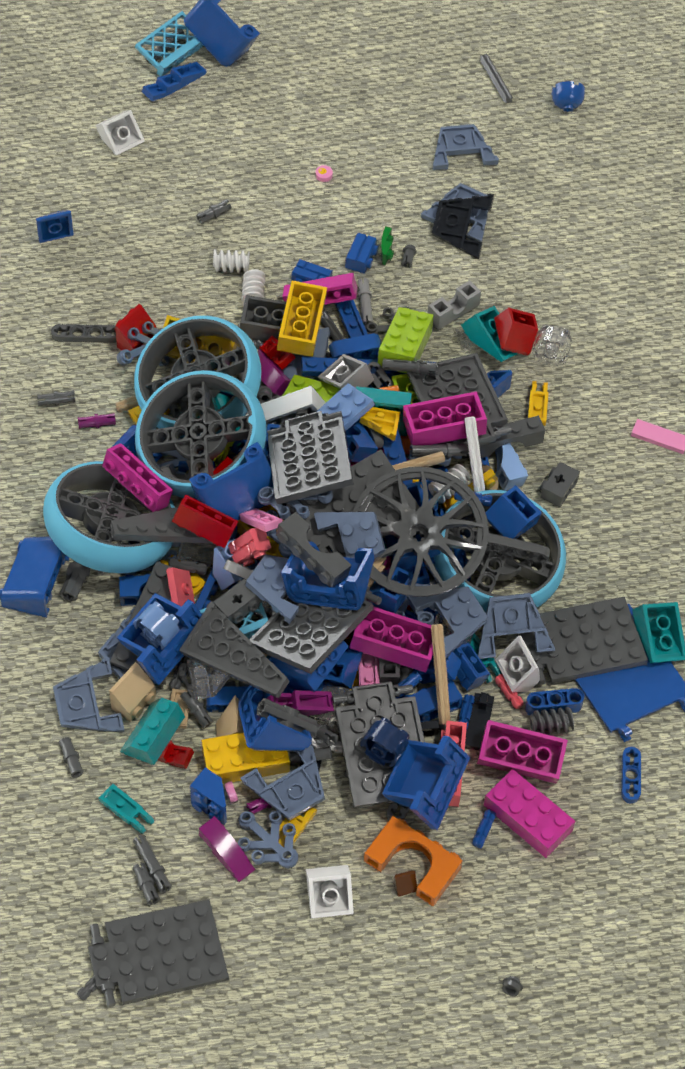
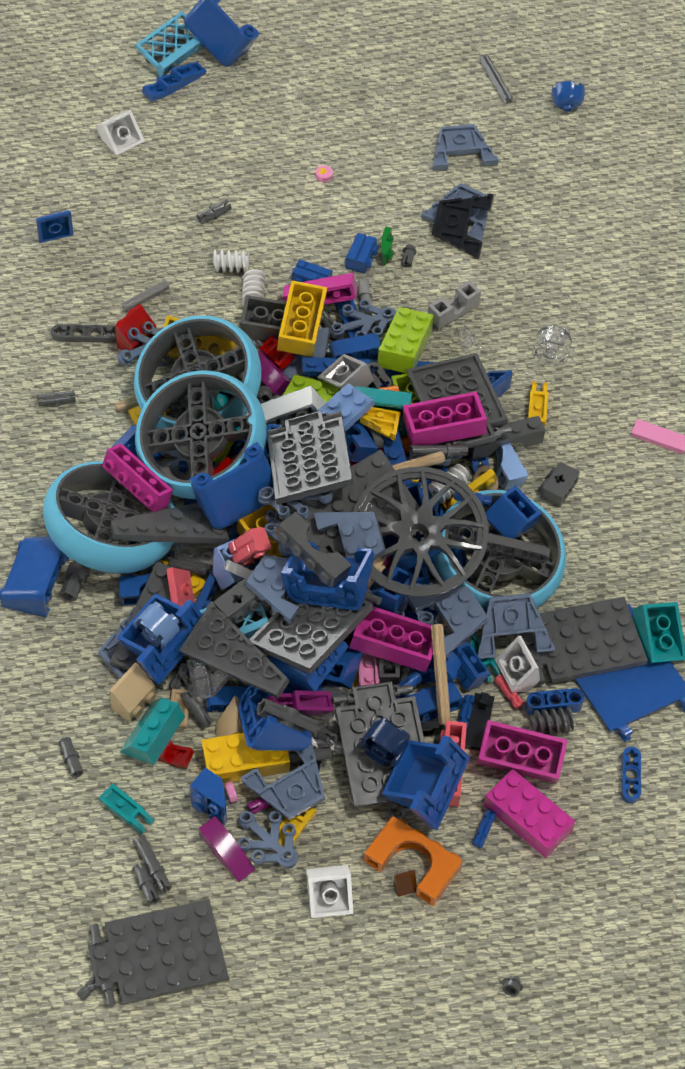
(78, 703): sand blue wing -> none
(96, 420): magenta pin -> none
(146, 295): none -> light grey axle
(204, 521): red brick -> none
(260, 519): bright pink tile -> none
(383, 315): none -> sand blue plant
(410, 366): dark grey pin -> none
(474, 454): white axle -> none
(483, 332): teal slope -> none
(516, 330): red slope -> none

